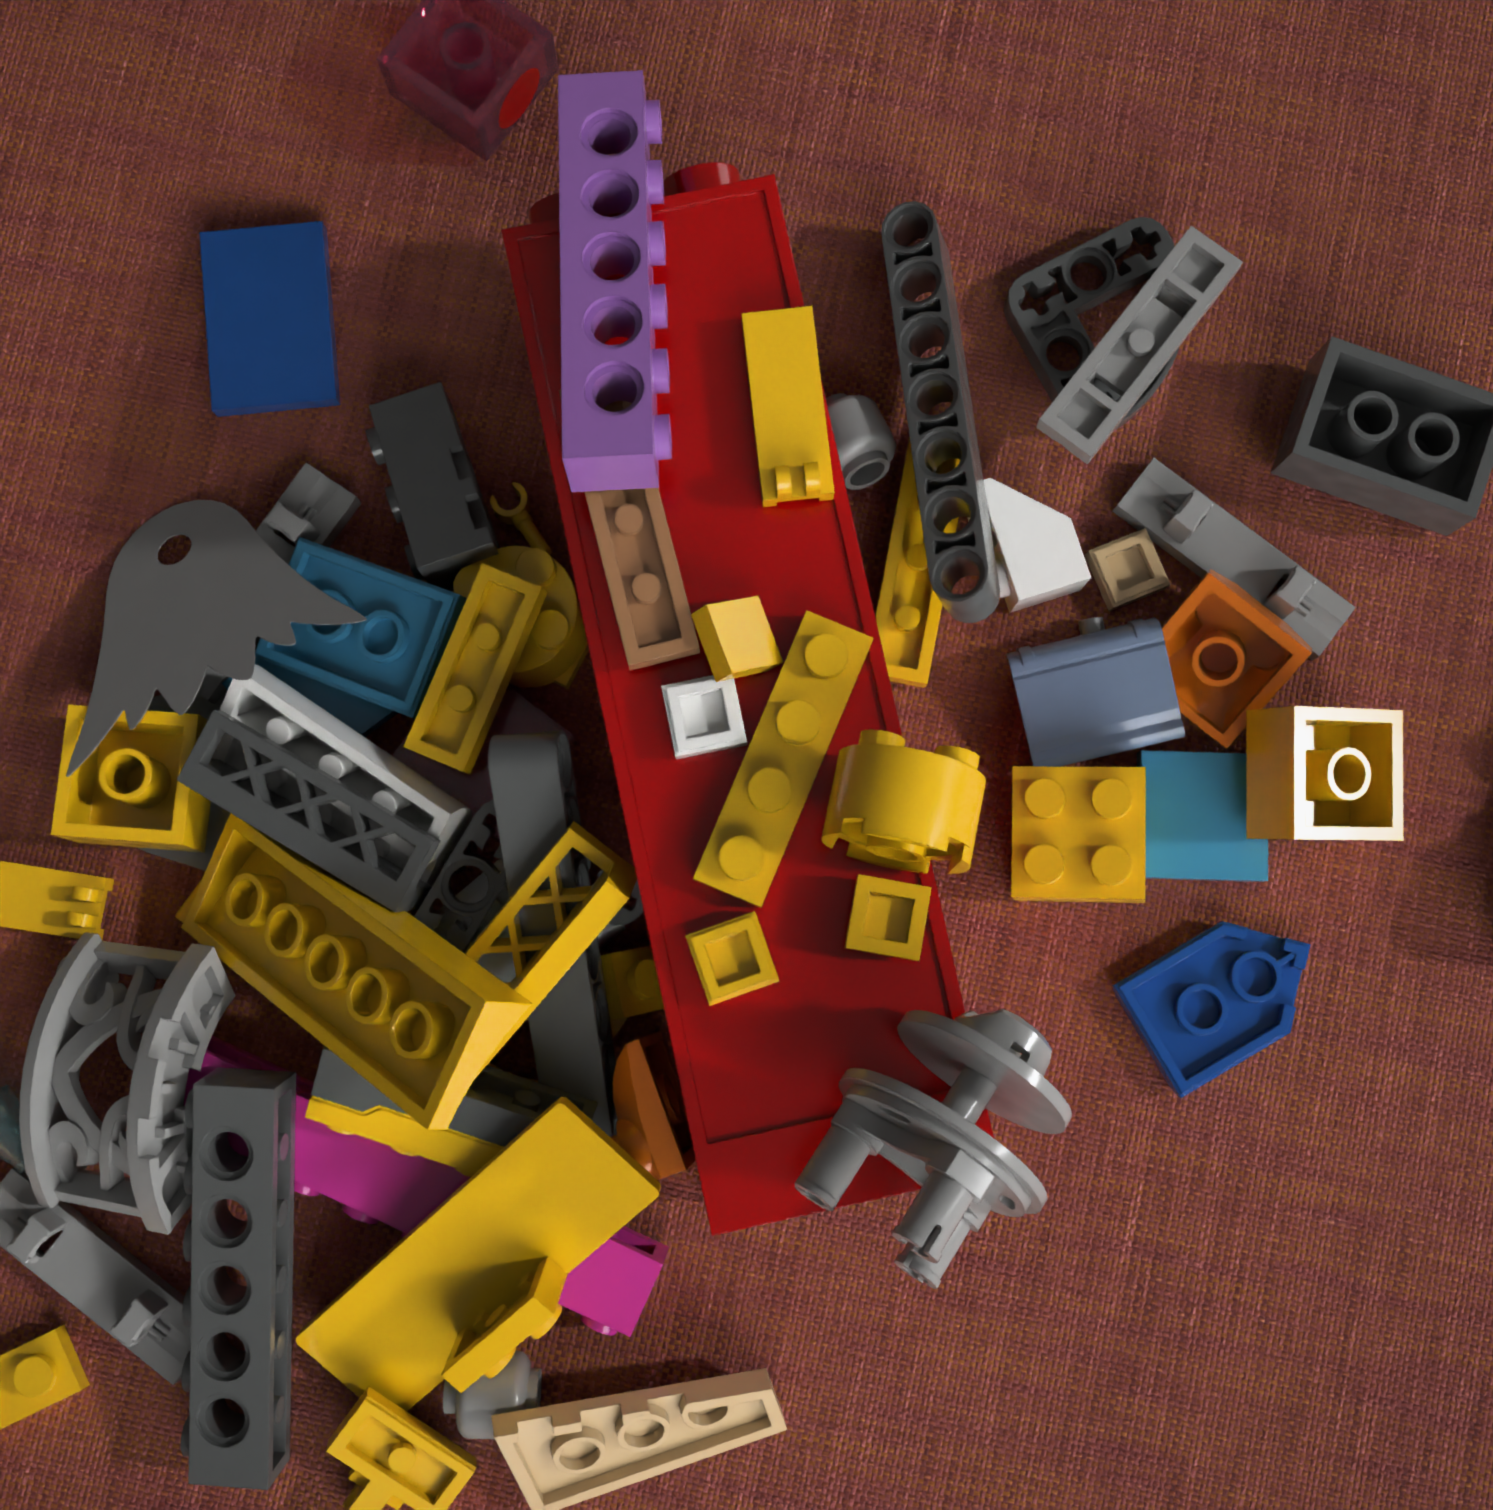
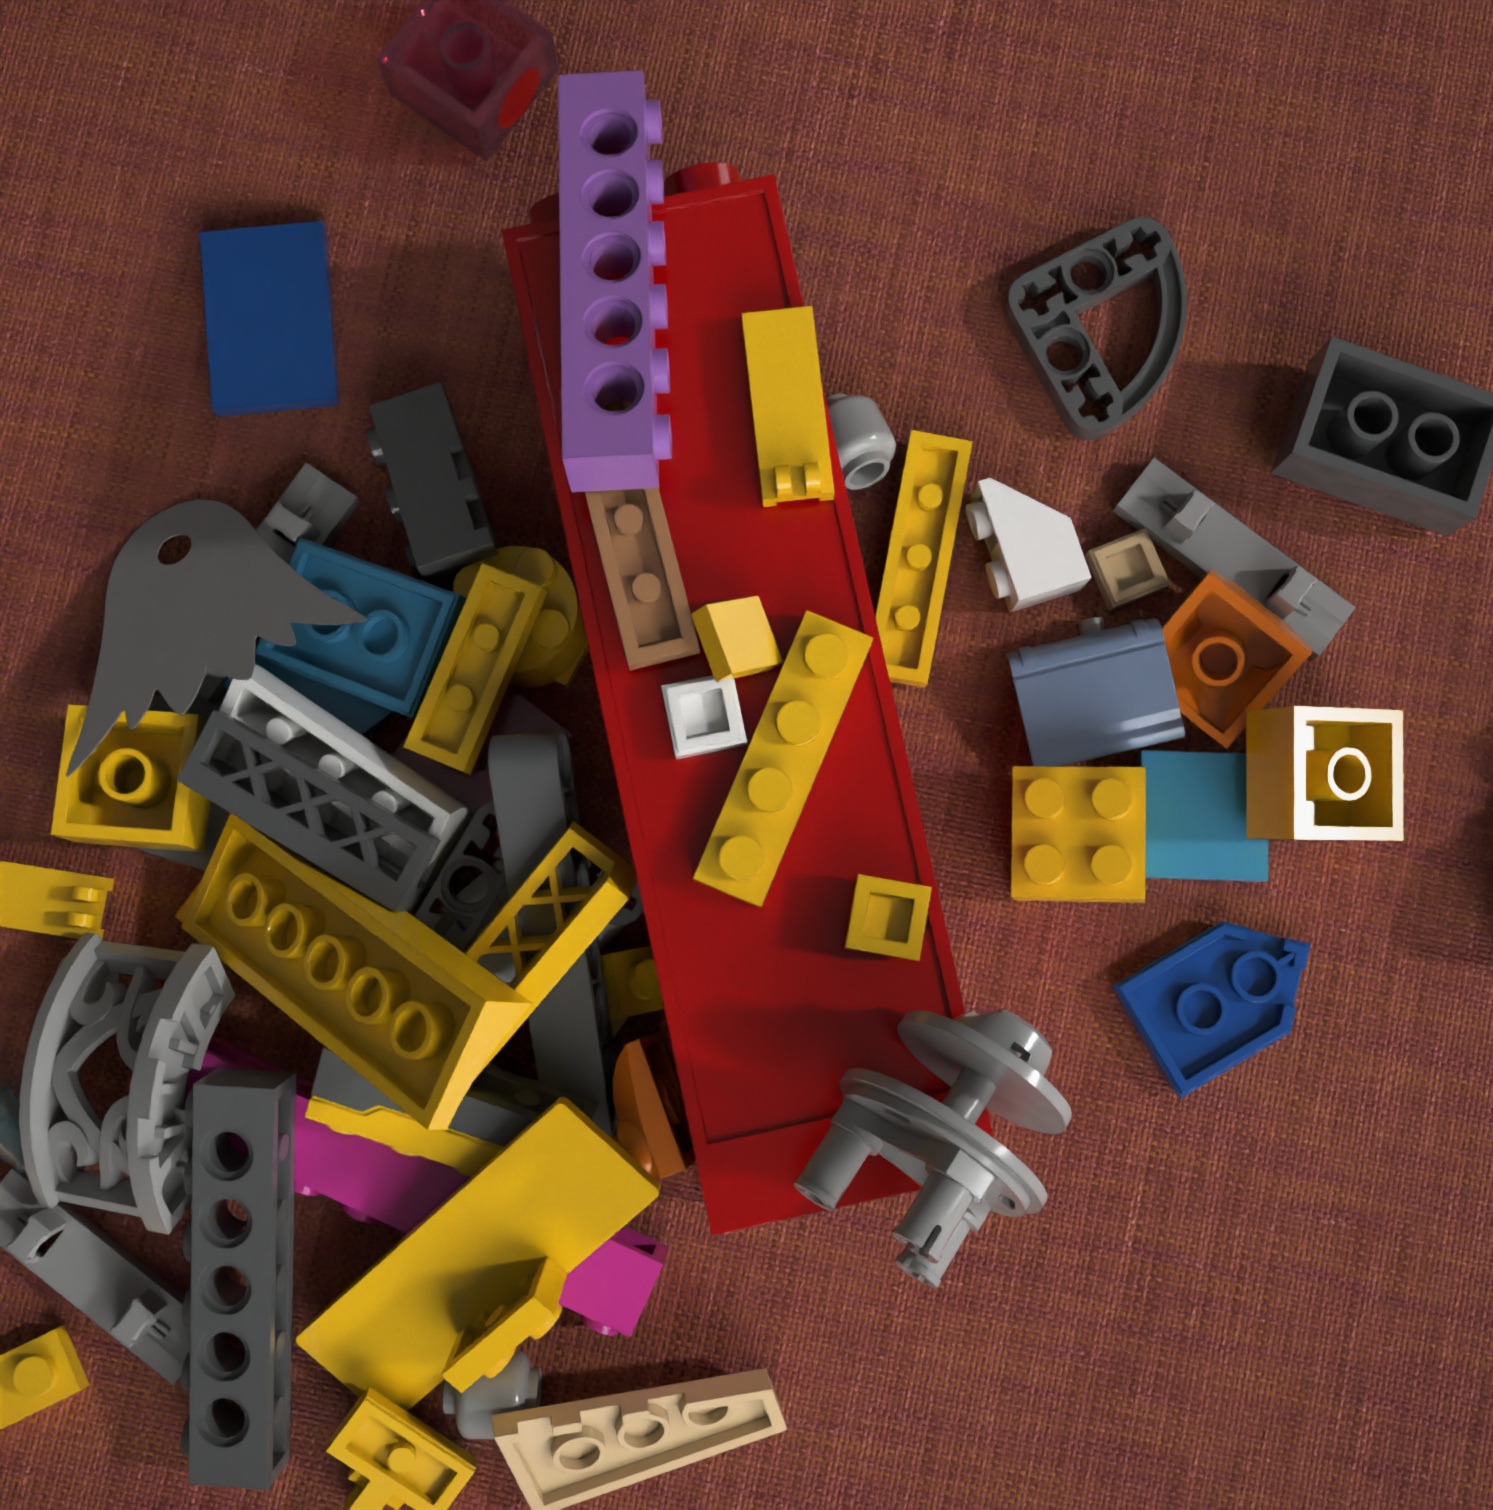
(521, 519): yellow hand -> none
(732, 958): yellow tile -> none
(905, 803): yellow brick -> none
(950, 433): dark grey beam -> none
(1139, 344): light grey hinge -> none

